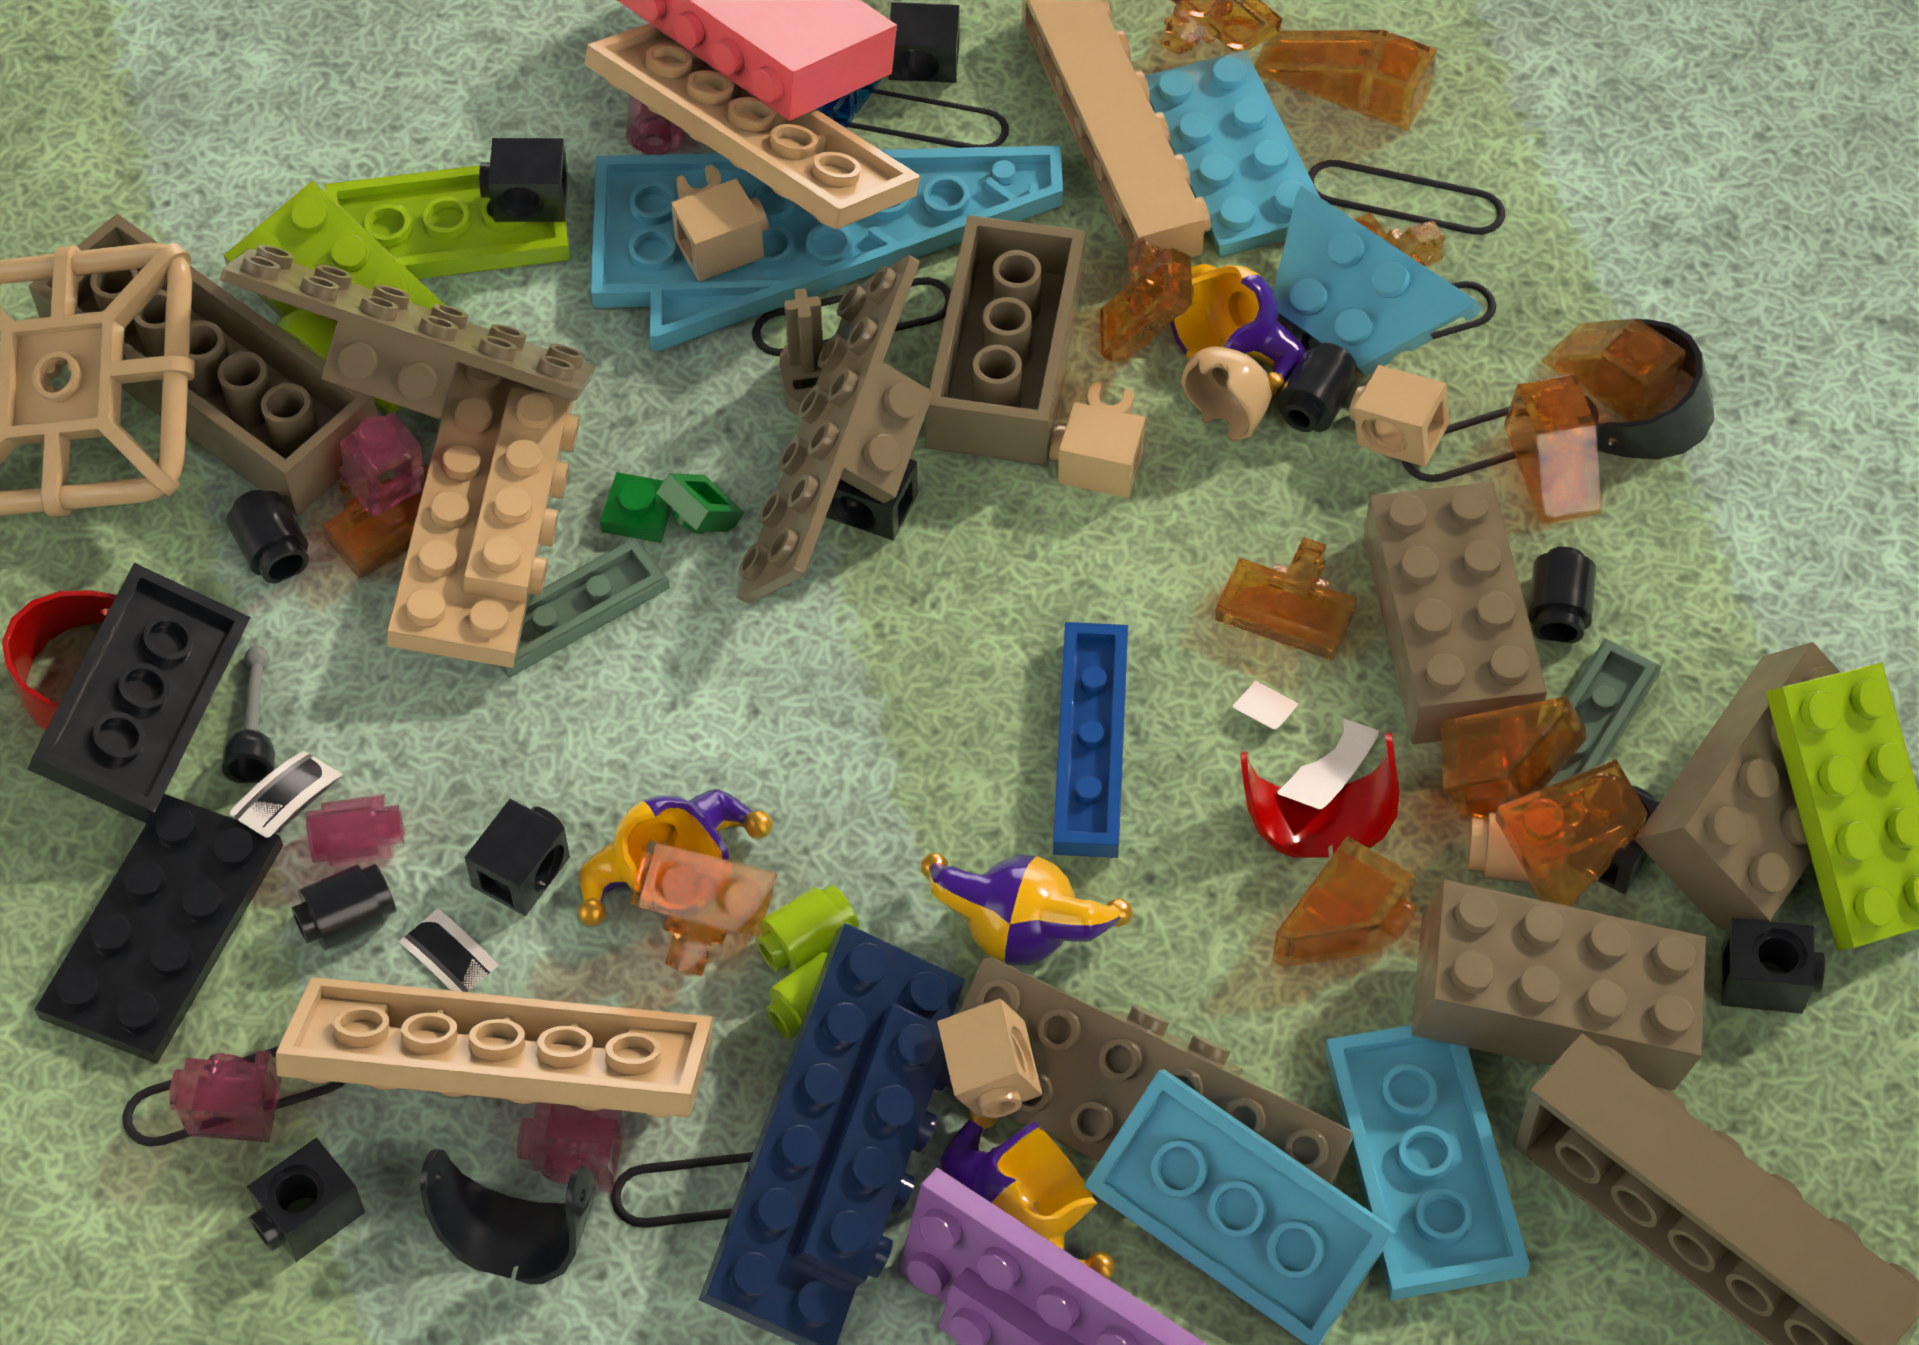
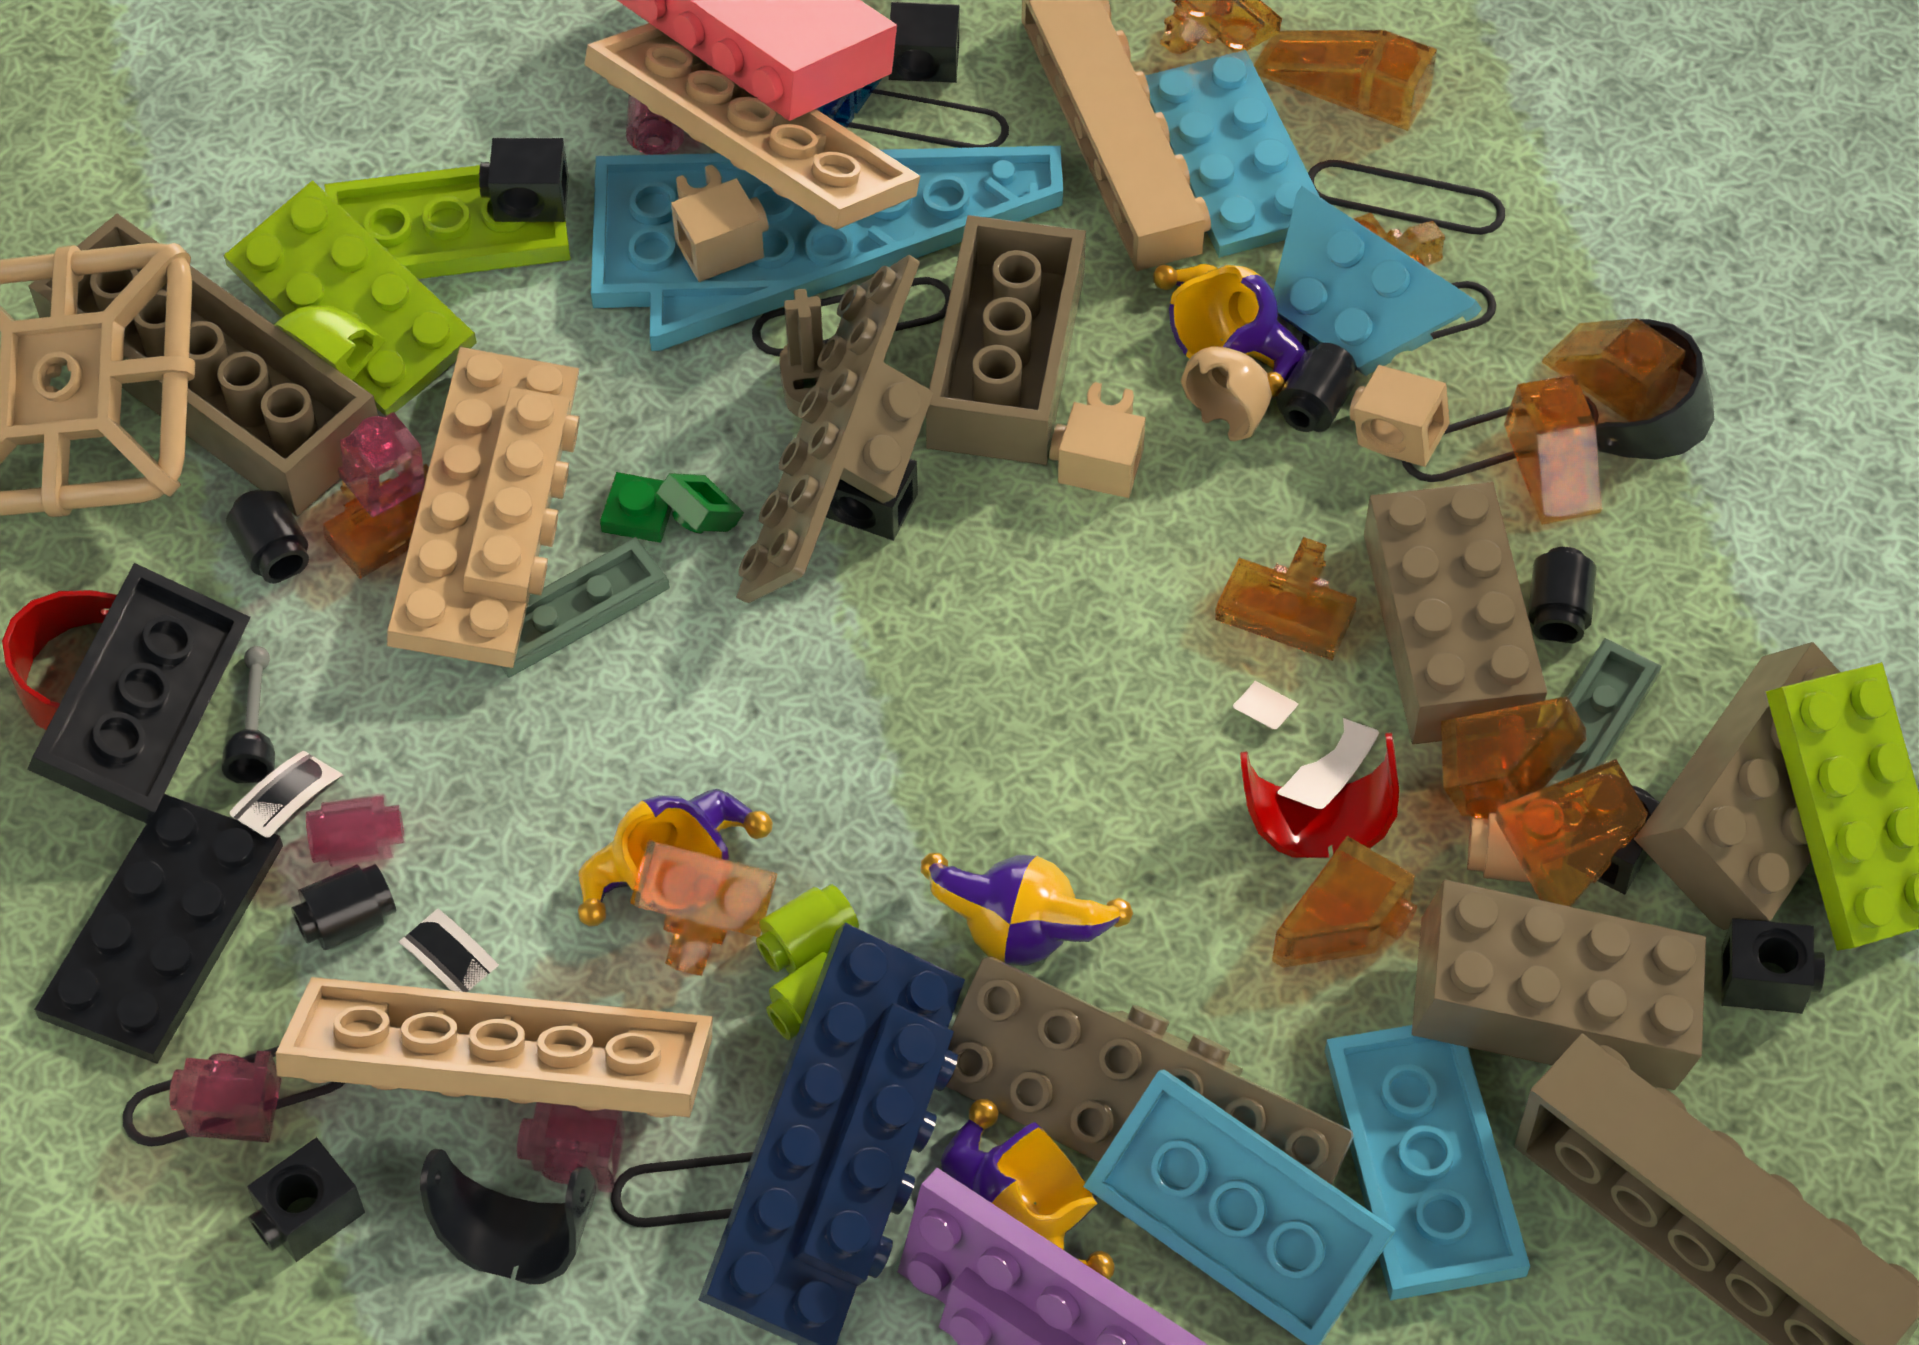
(400, 347): dark tan bracket -> none
(518, 856): black brick -> none
(990, 1059): tan brick -> none
(1091, 740): blue plate -> none
(1155, 296): clear orange hinge -> none

